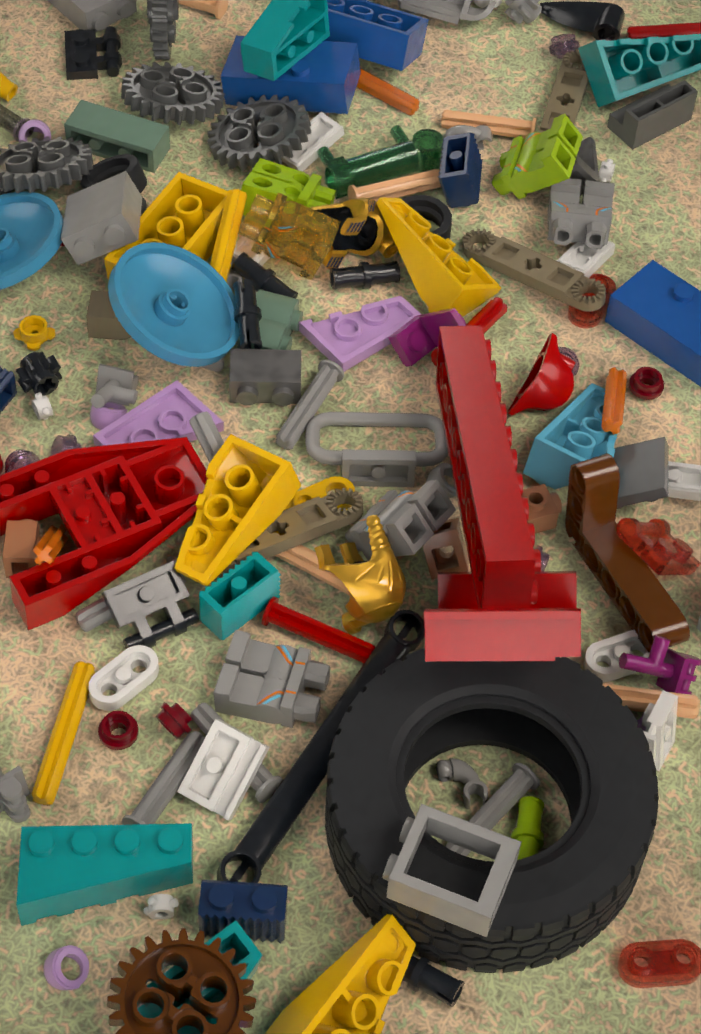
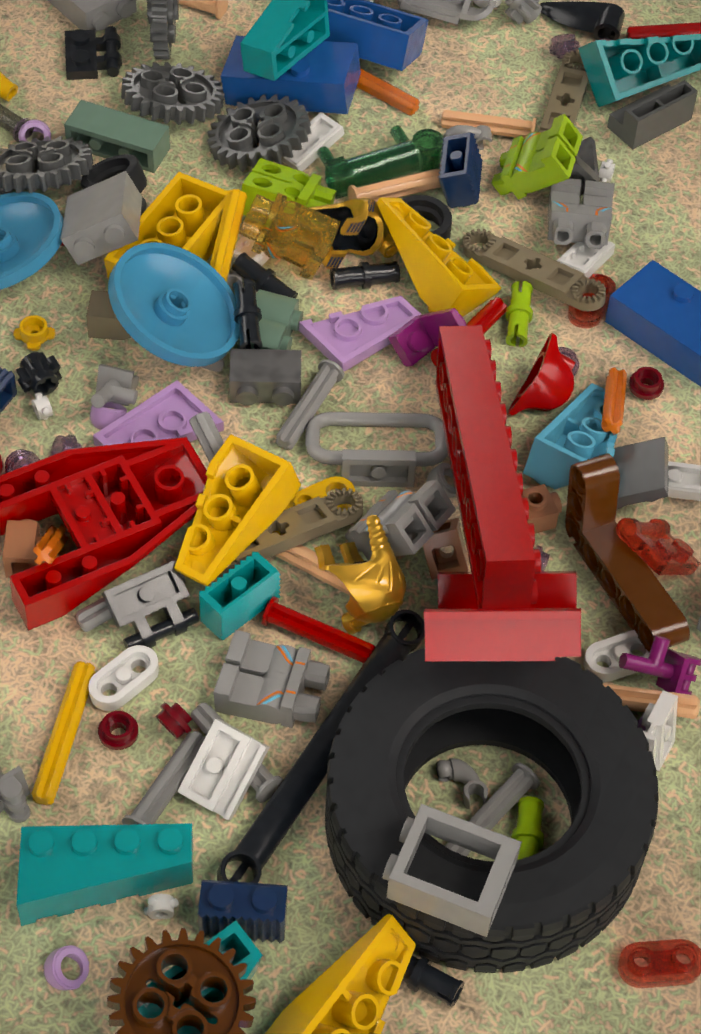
(519, 314): none -> lime pin

